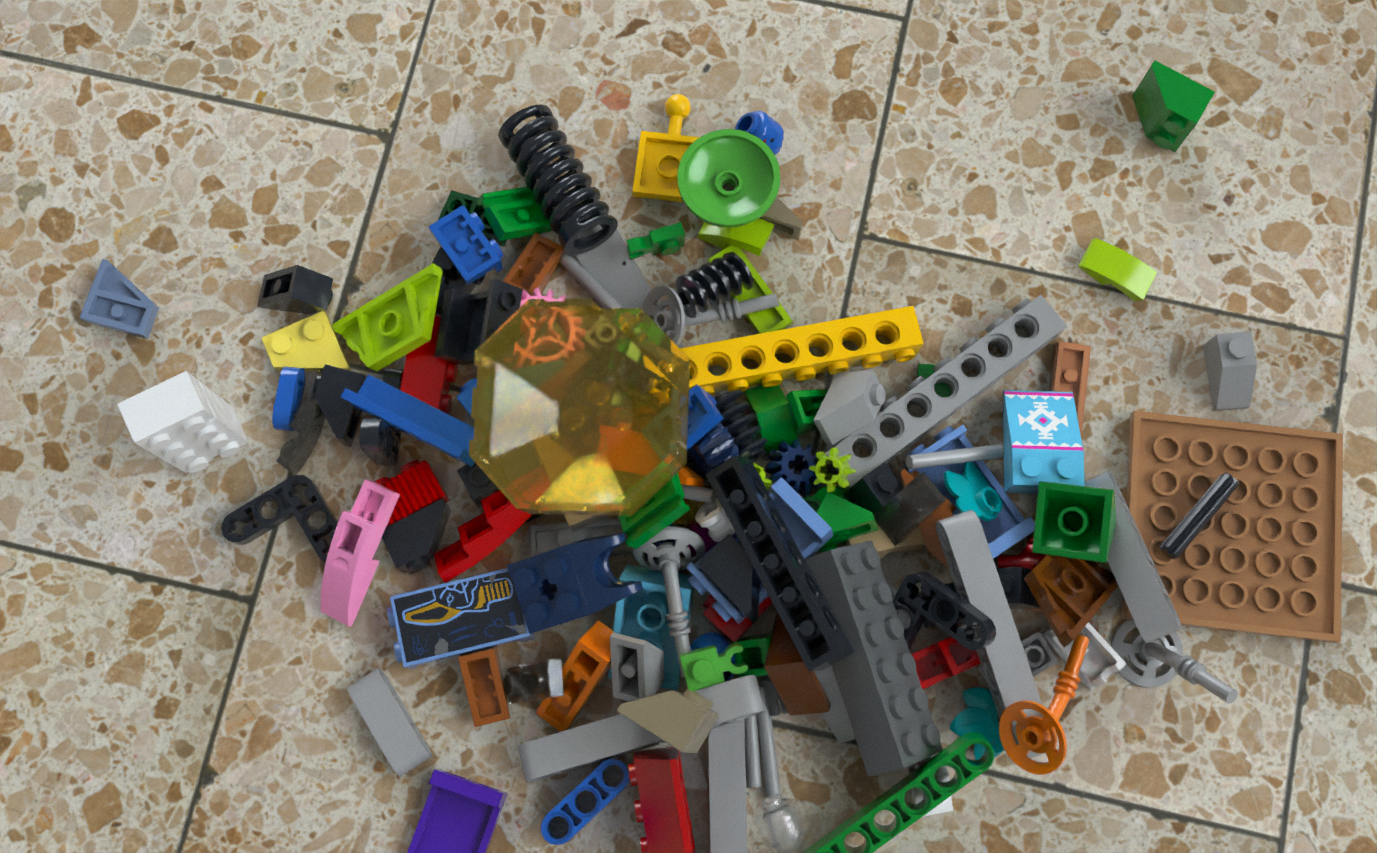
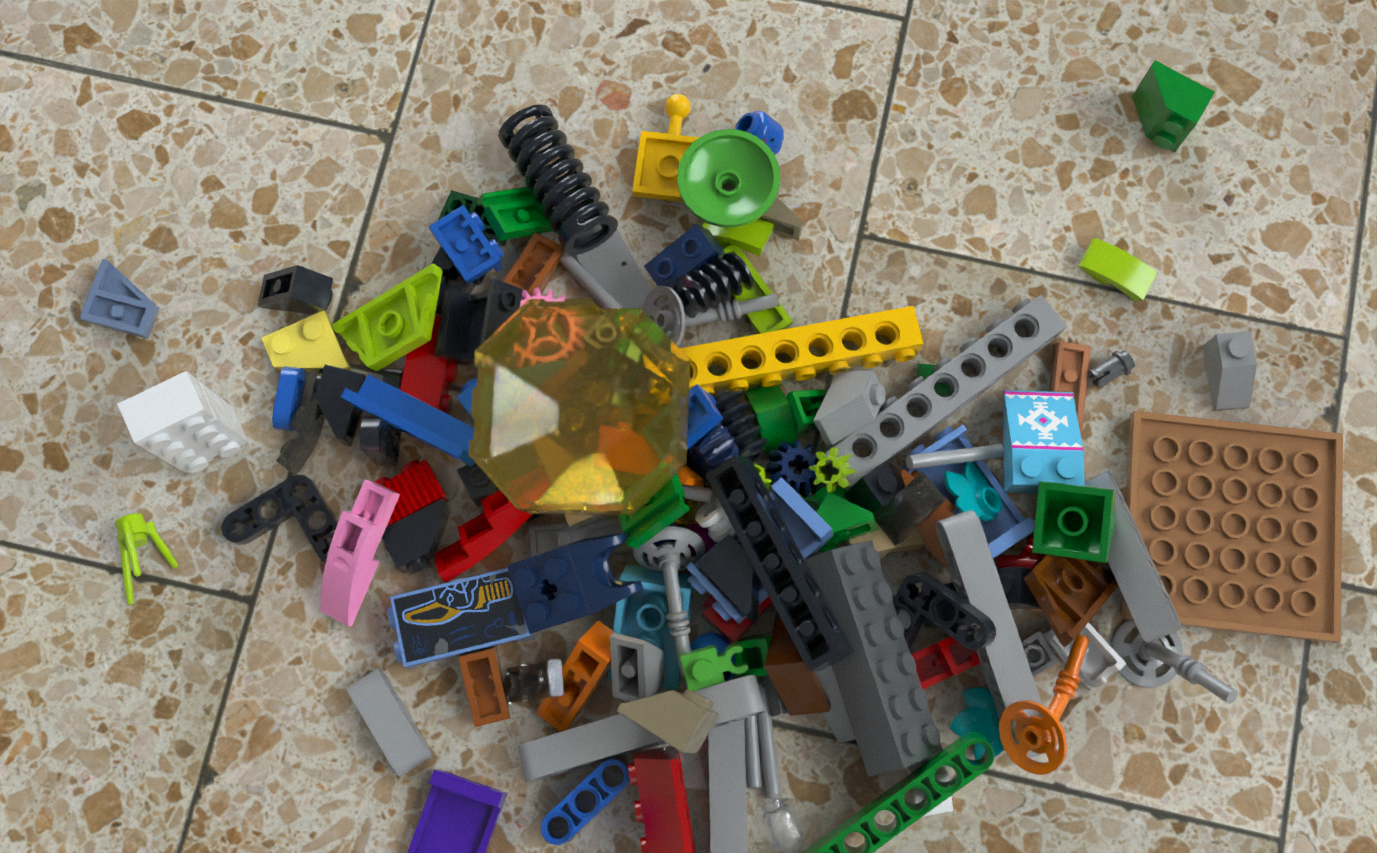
(133, 534): none -> lime plant
(661, 240): green plate -> none
(686, 253): none -> dark blue brick
(1117, 365): none -> dark grey pin
(1199, 515): black axle -> none

